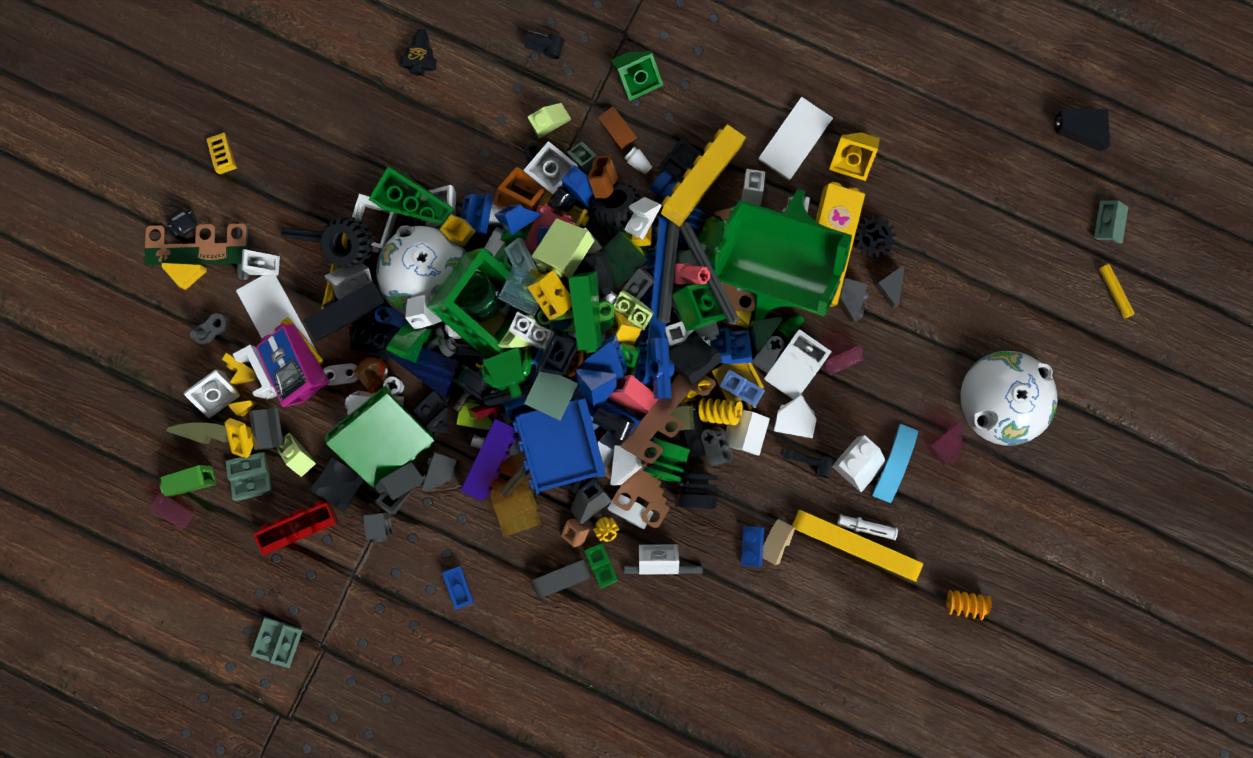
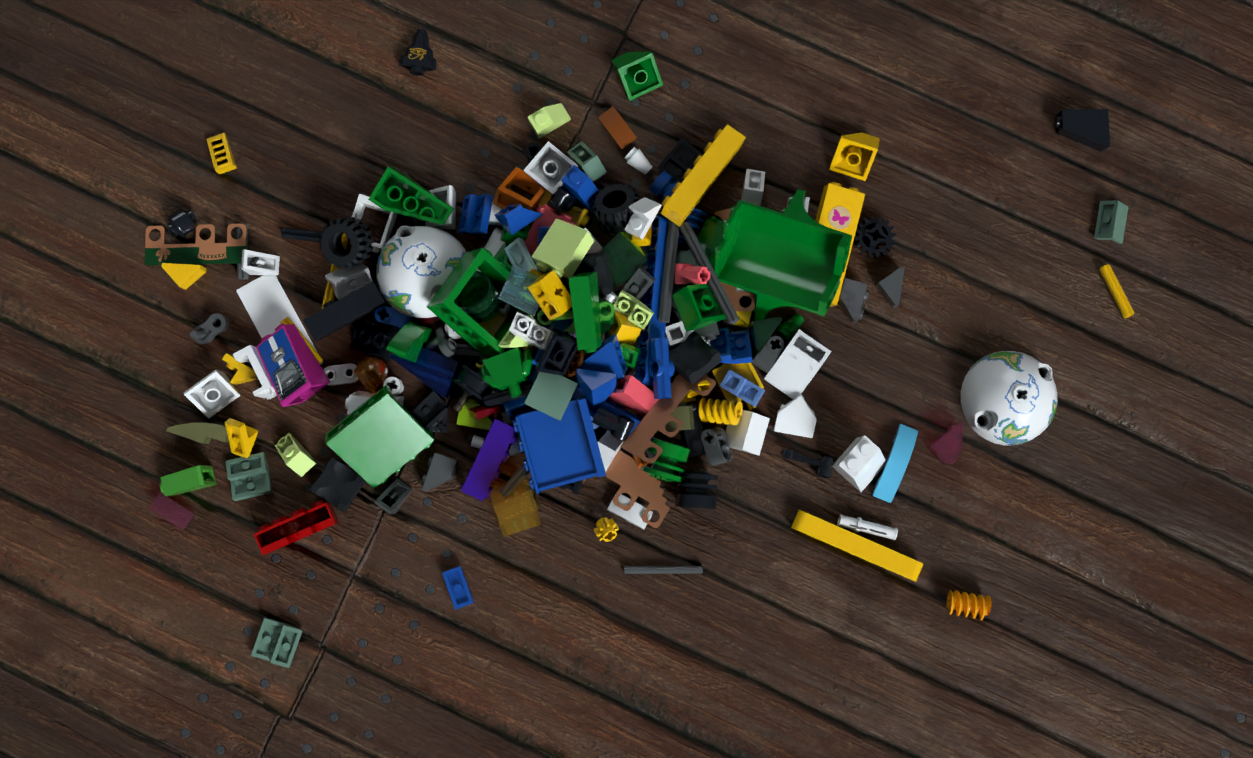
(242, 408): yellow slope -> none
(266, 428): dark grey panel -> none
(378, 527): dark grey brick -> none
(400, 481): dark grey panel -> none
(418, 314): white slope -> none
(457, 230): yellow panel -> none
(549, 45): black piece -> none
(561, 578): dark grey beam -> none
(575, 532): nougat slope -> none
(589, 501): dark grey slope -> none
(601, 565): green slope -> none
(602, 176): dark orange brick -> none
(624, 465): white slope -> none
(659, 559): white slope -> none
(752, 546): blue plate -> none
(776, 541): tan slope -> none
(795, 138): white tile -> none
(844, 360): clear pink slope -> none

